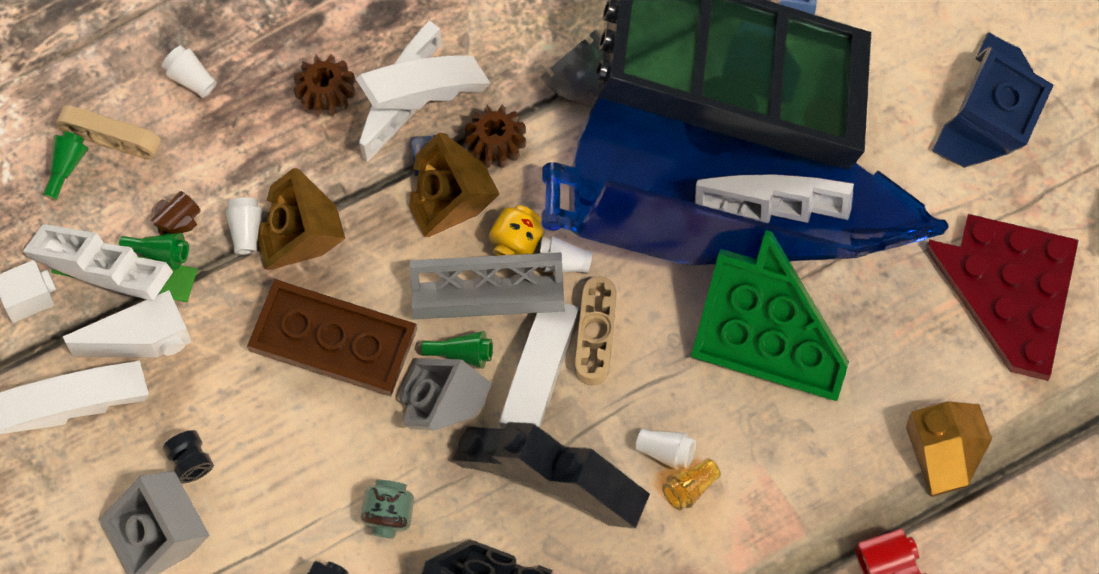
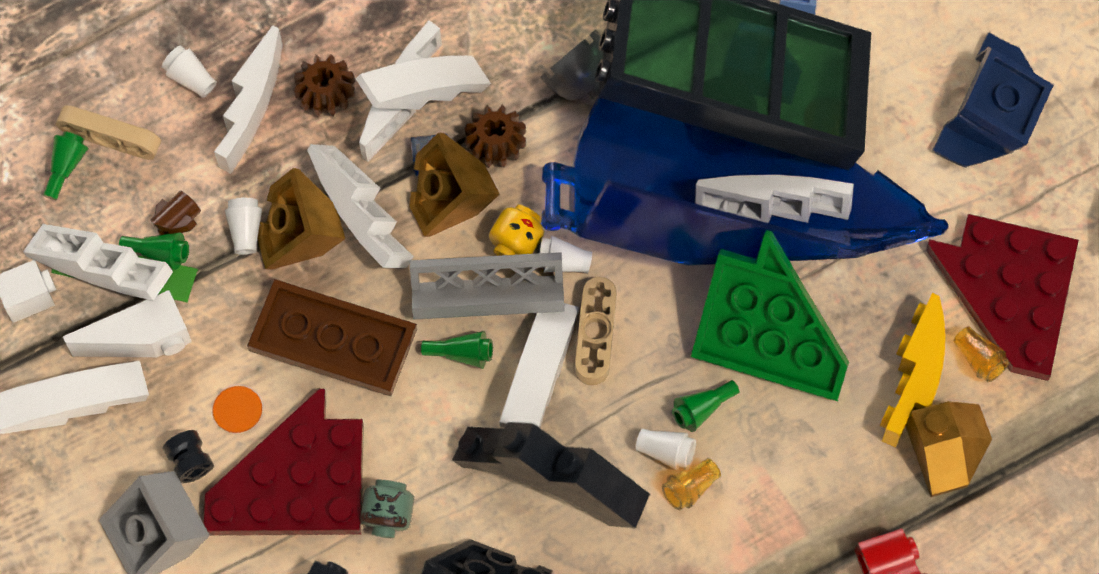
(237, 409): none -> orange sticker
(253, 91): none -> white slope
(295, 480): none -> dark red wing
(354, 200): none -> white slope
(442, 393): light grey slope -> none
(696, 408): none -> green cone
(921, 368): none -> yellow slope
(982, 355): none -> clear yellow cone

